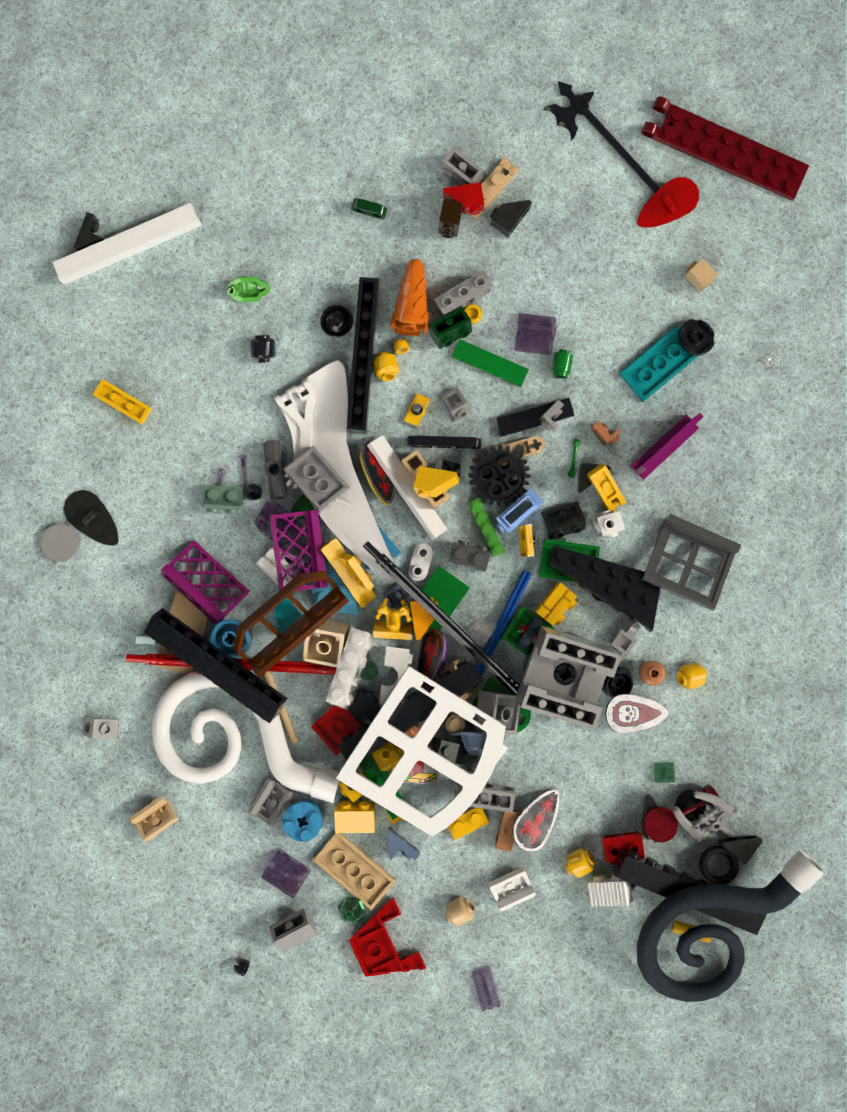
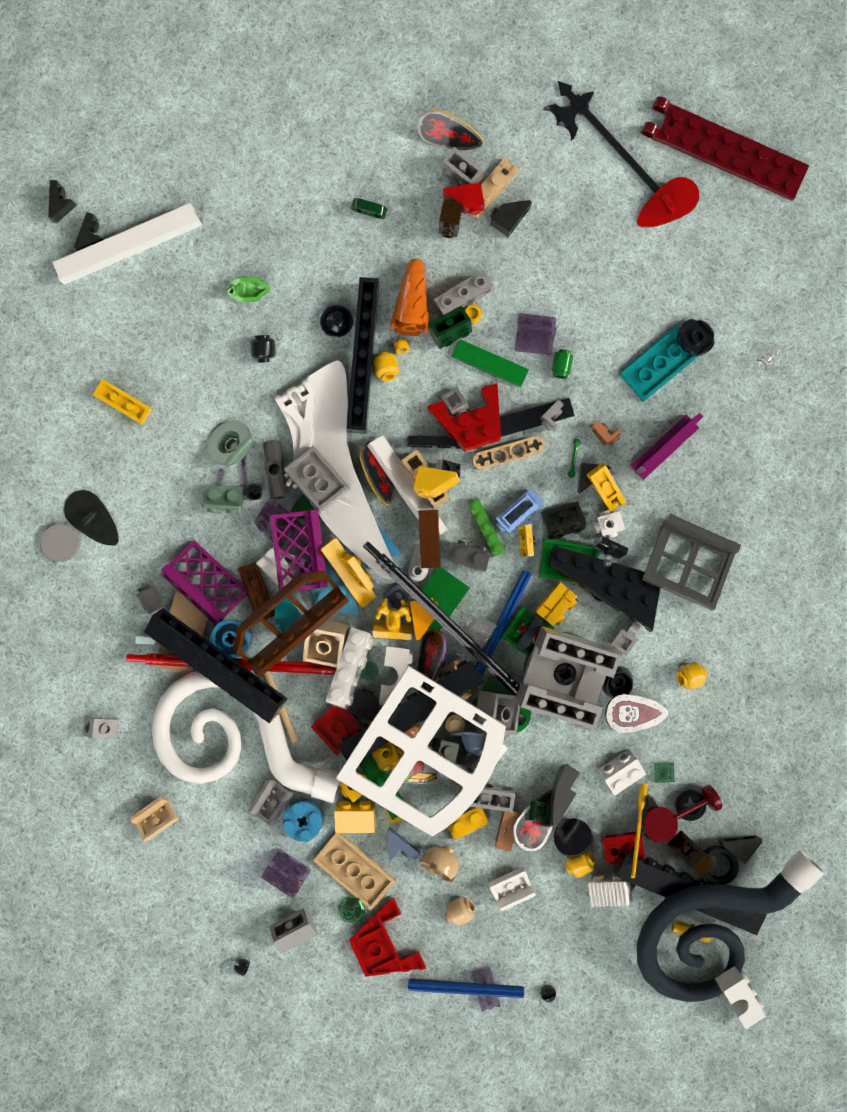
(58, 205): none -> pearl dark grey slope
(149, 598): none -> dark grey brick
(229, 443): none -> sand green hat
(255, 587): none -> reddish brown tile
(417, 410): yellow piece -> none
(429, 538): none -> reddish brown tile
(441, 862): none -> tan cylinder
(447, 131): none -> shield
(466, 988): none -> blue axle
(473, 427): none -> red wing
(514, 467): black gear -> none
(539, 811): none -> clear green tile
(546, 991): none -> black hinge
(562, 794): none -> dark grey slope
(573, 837): none -> black tile
(610, 549): none -> piece
(621, 772): none -> white bracket
(641, 804): none -> yellow piece
(658, 672): nougat head -> none
(691, 853): none -> dark brown brick
(701, 274): tan brick -> none
(711, 820): light grey bar -> none
(741, 996): none -> white arch

